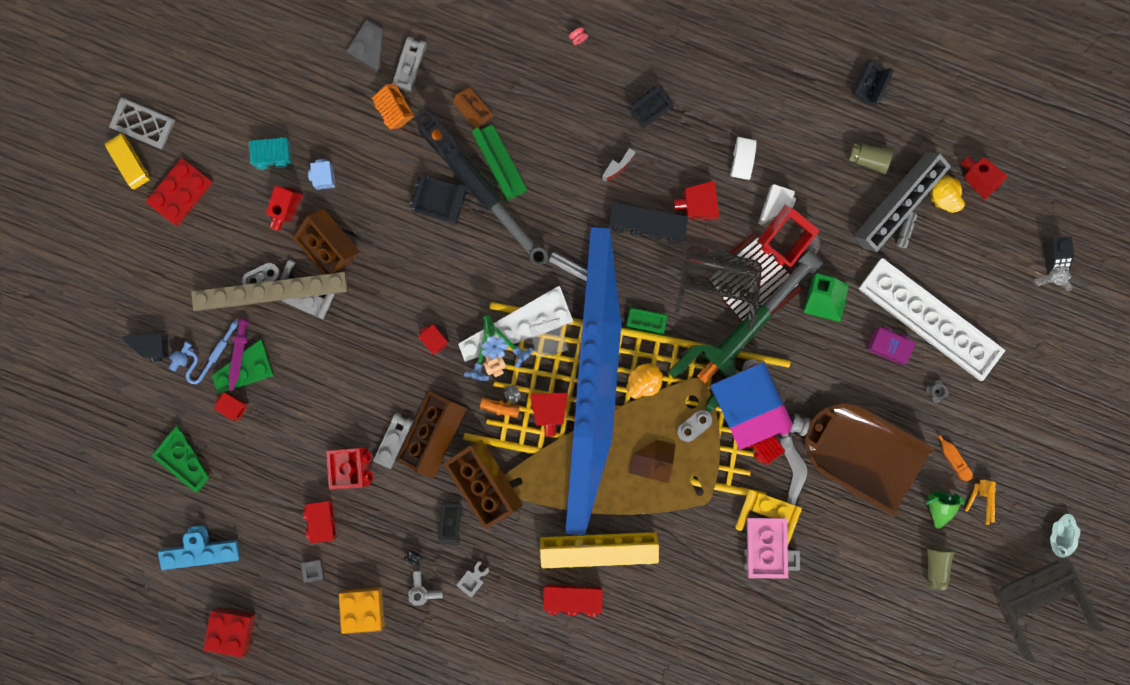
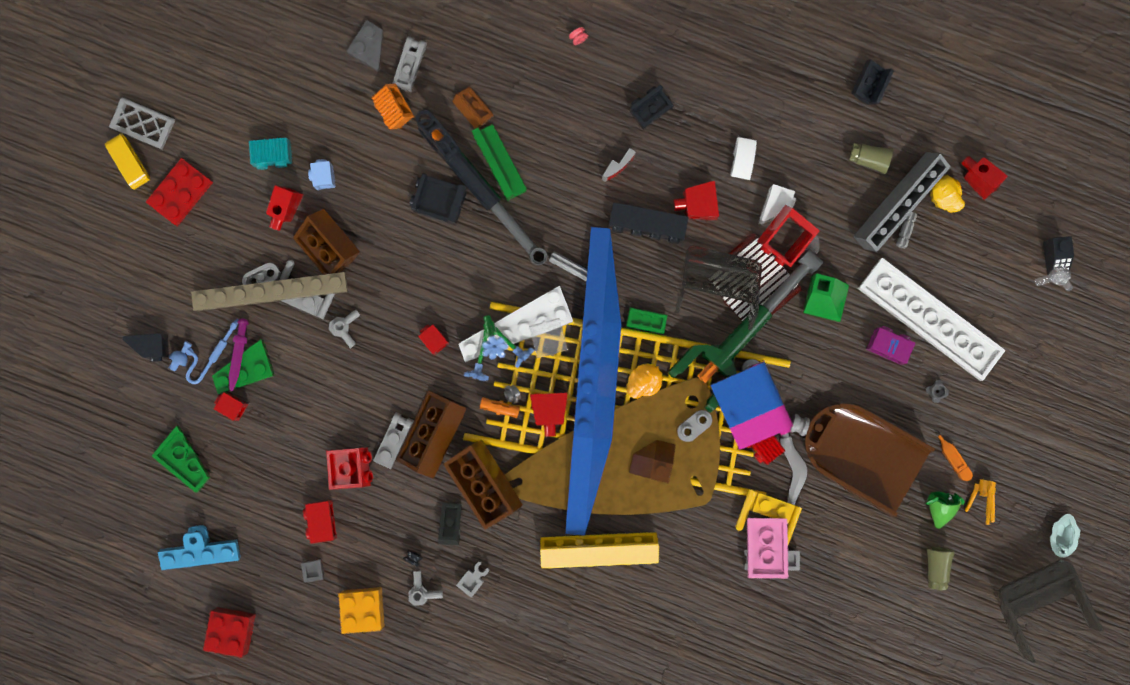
(340, 326): none -> light grey piece
(494, 366): light nougat gear -> none
(572, 600): red brick -> none

